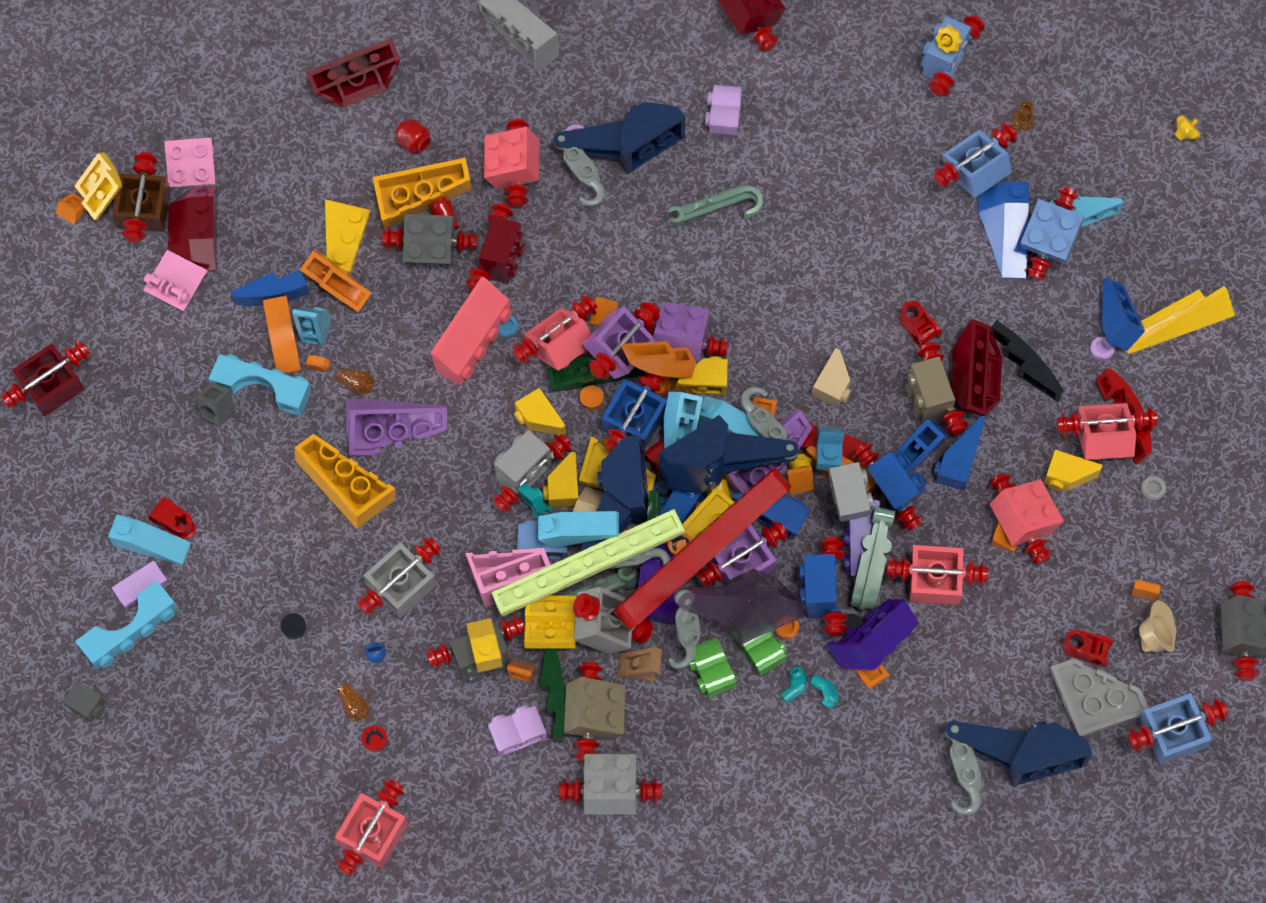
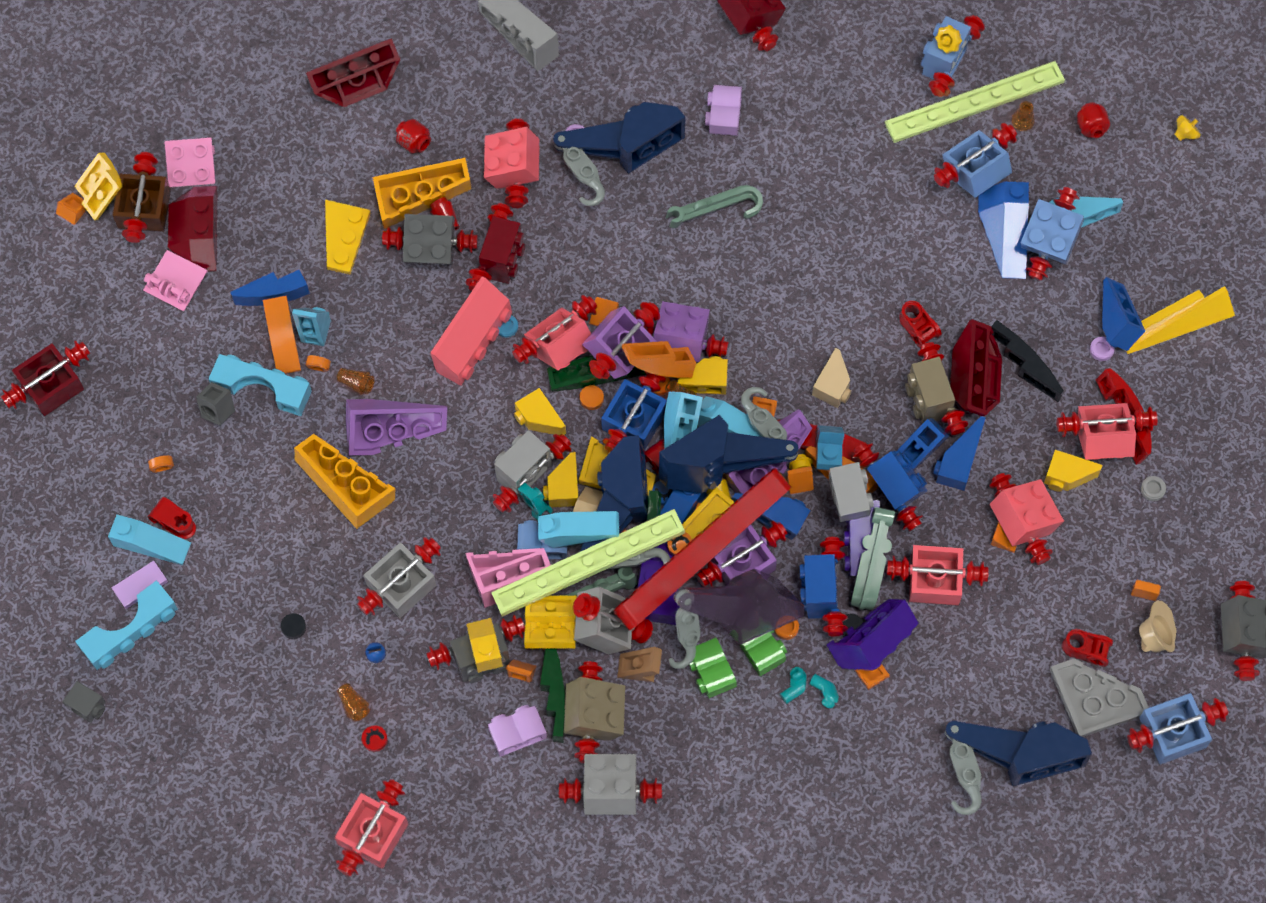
(160, 463): none -> orange tile
(336, 280): orange slope -> none
(974, 101): none -> yellowish green tile
(1093, 120): none -> red head

